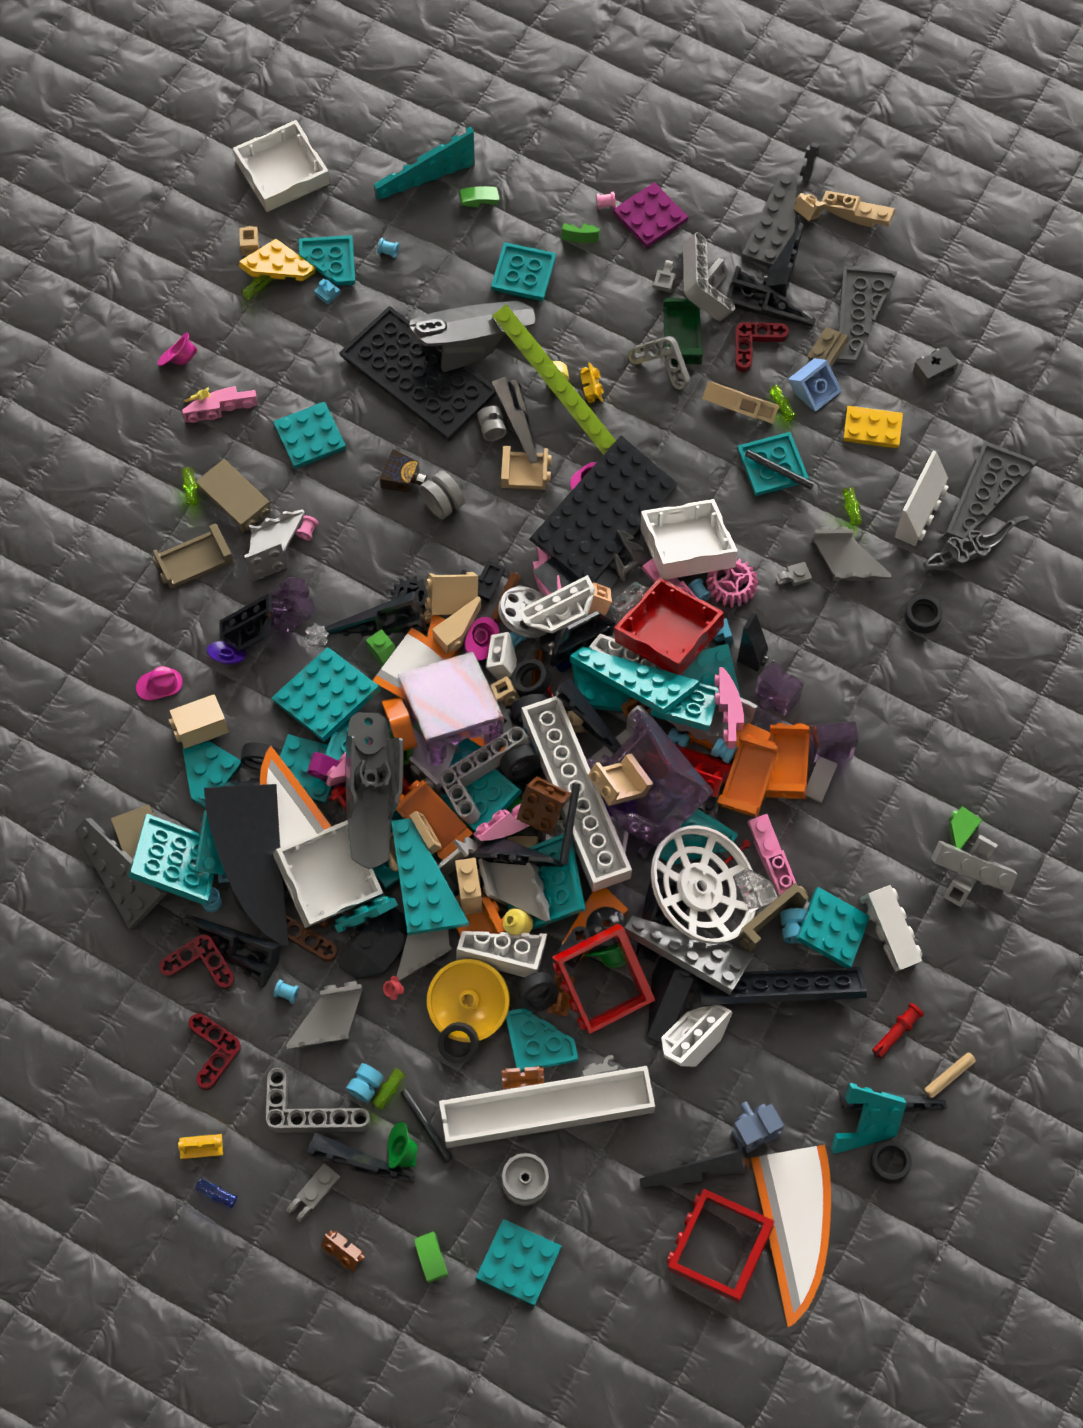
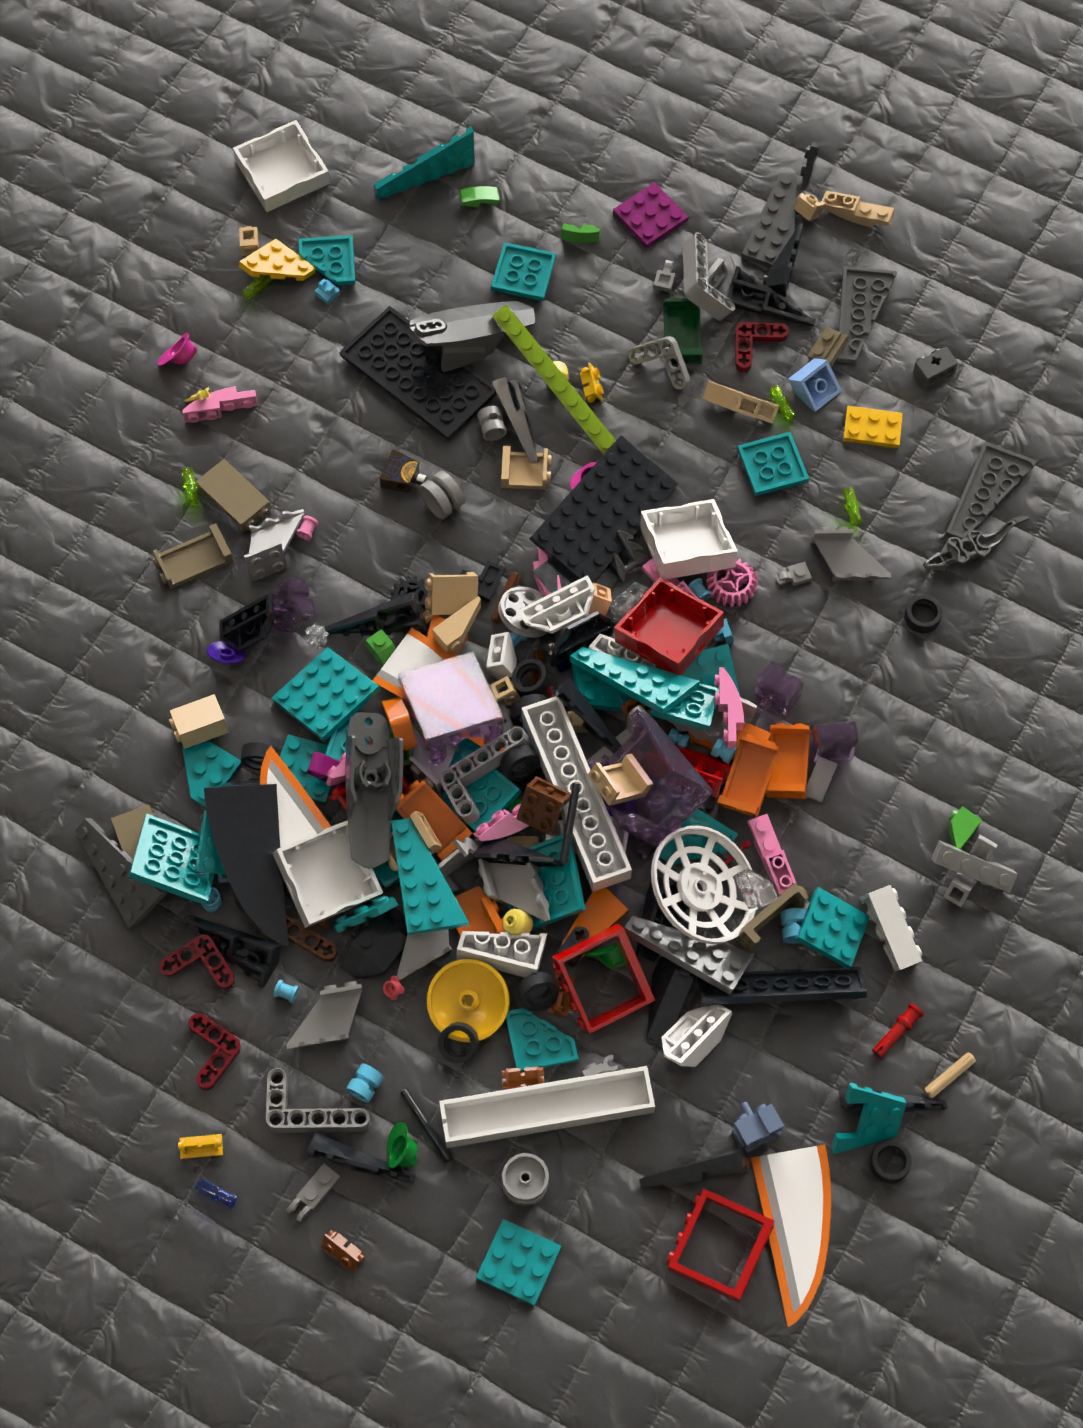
(159, 683): dark pink piece -> none
(309, 435): teal plate -> none
(388, 248): medium azure bush -> none
(388, 1088): clear neon green pin -> none
(431, 1257): bright green slope -> none
(468, 886): tan brick -> none
(479, 637): dark pink piece -> none
(599, 916): black dish -> none
(605, 201): bright pink bush -> none
(753, 645): black wedge -> none
(779, 469): black bar -> none
(923, 501): white slope -> none

